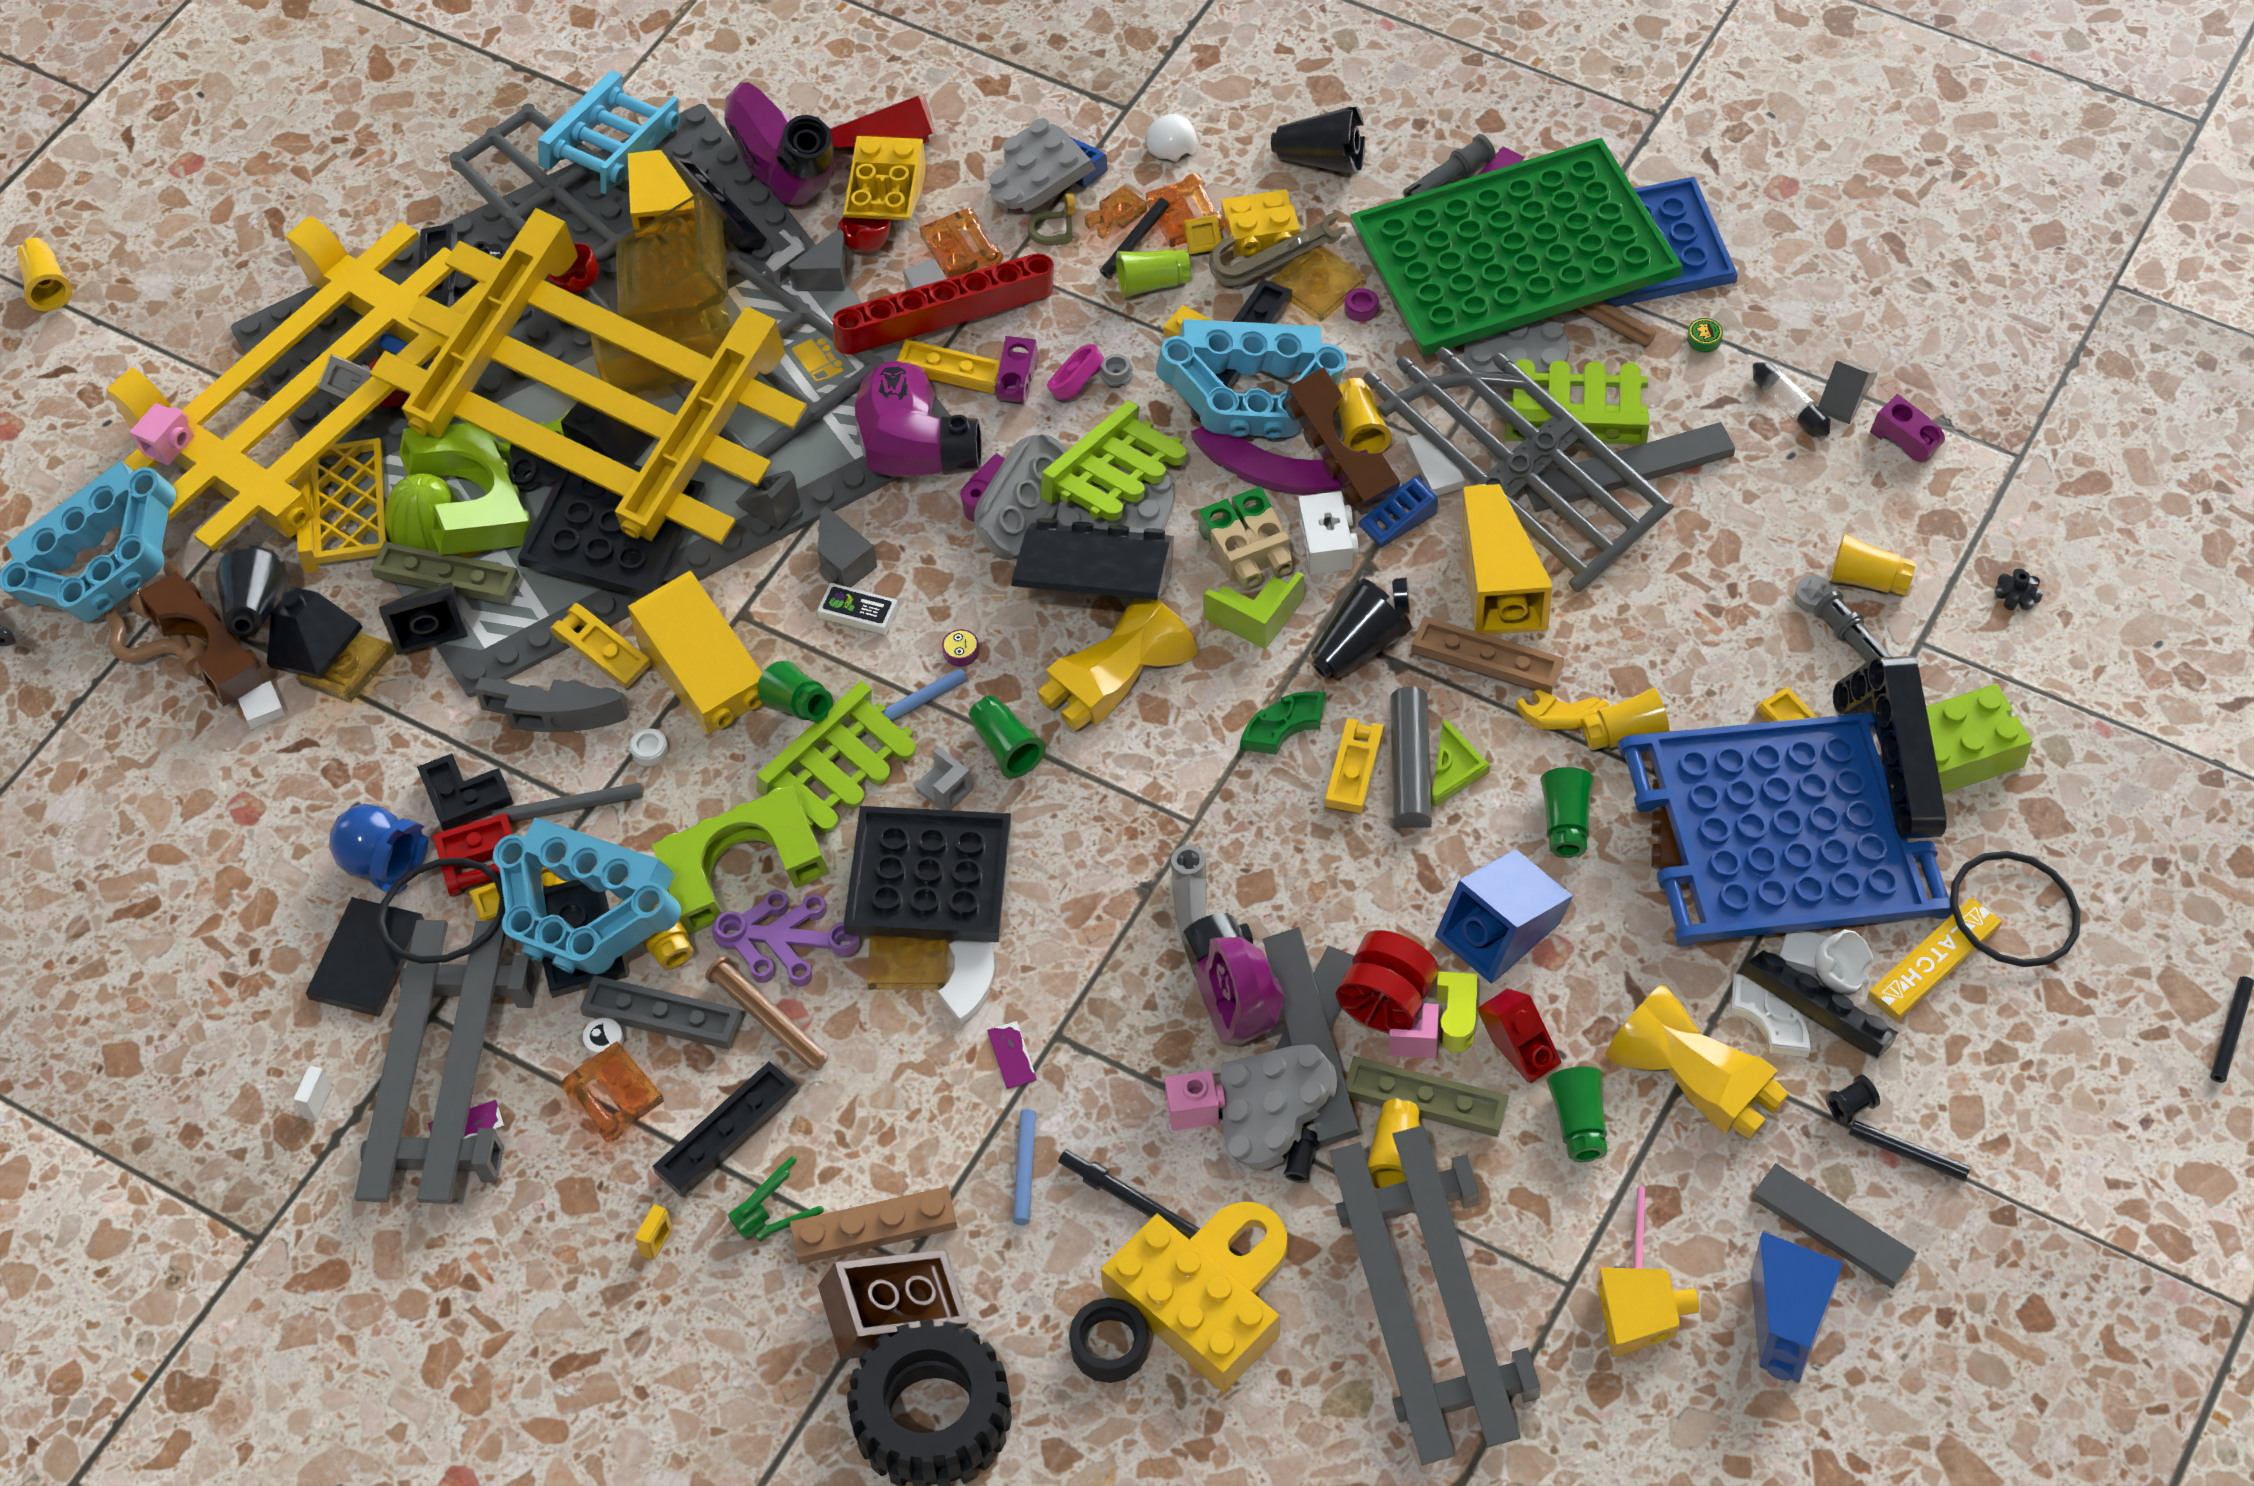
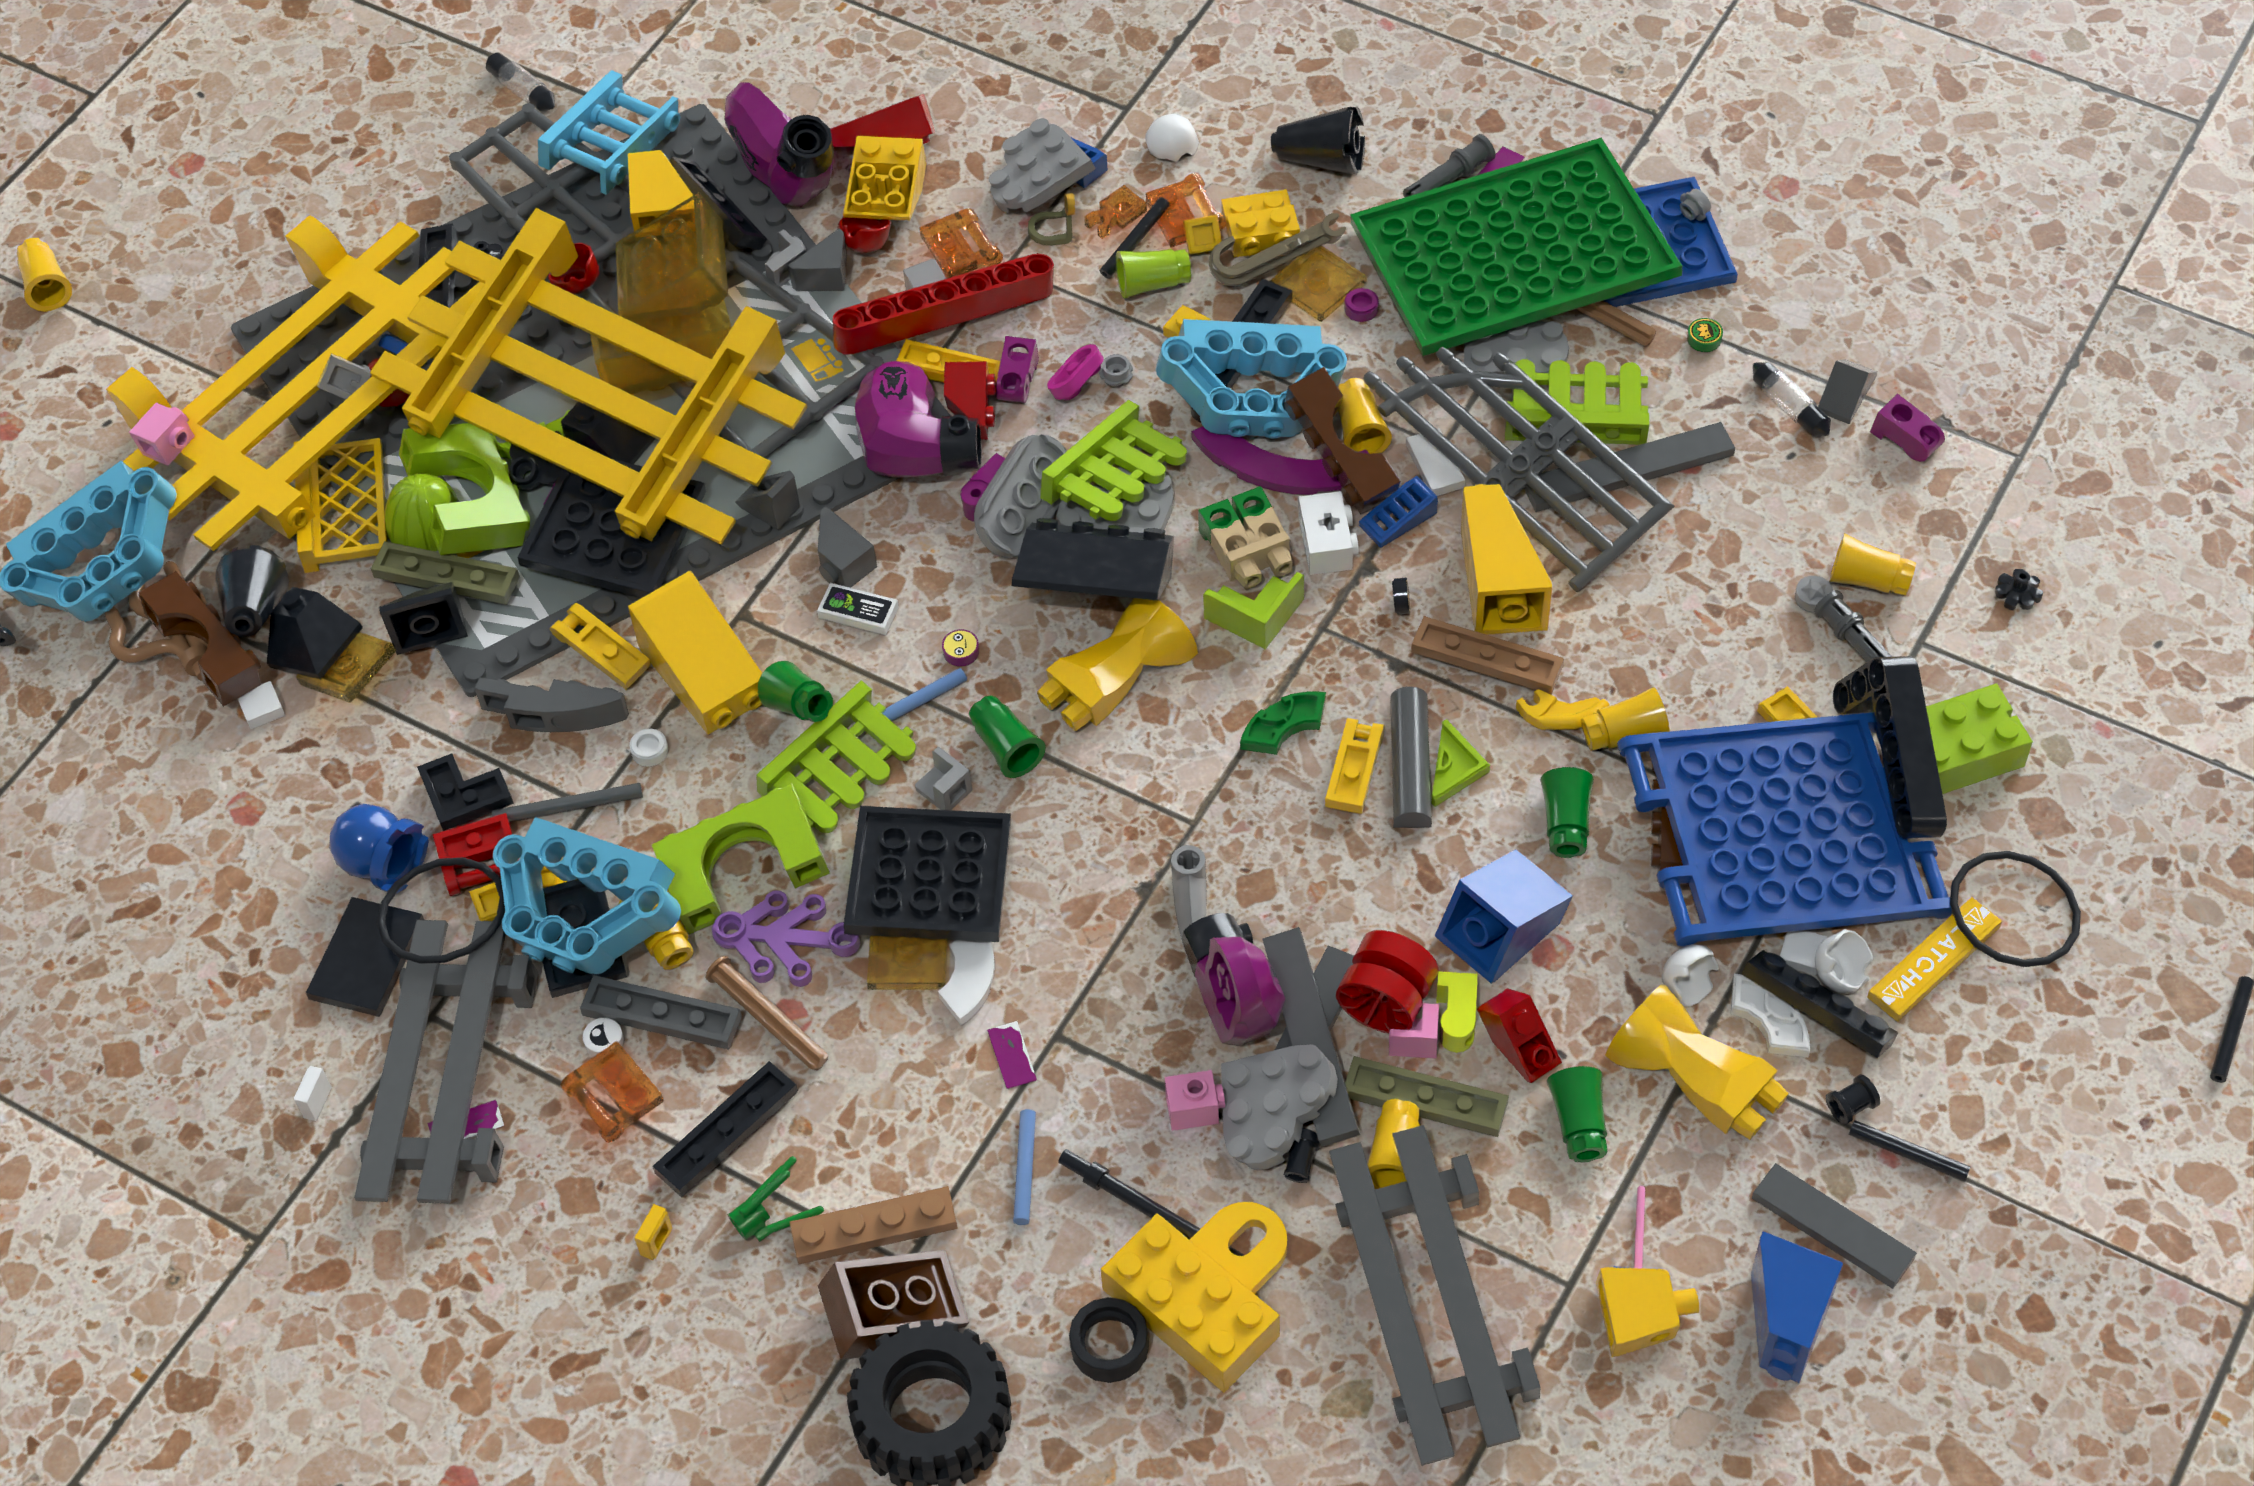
(520, 82): none -> piece
(968, 392): none -> red slope
(1359, 630): black cone -> none
(1688, 973): none -> white hair
(1694, 204): none -> light grey plate

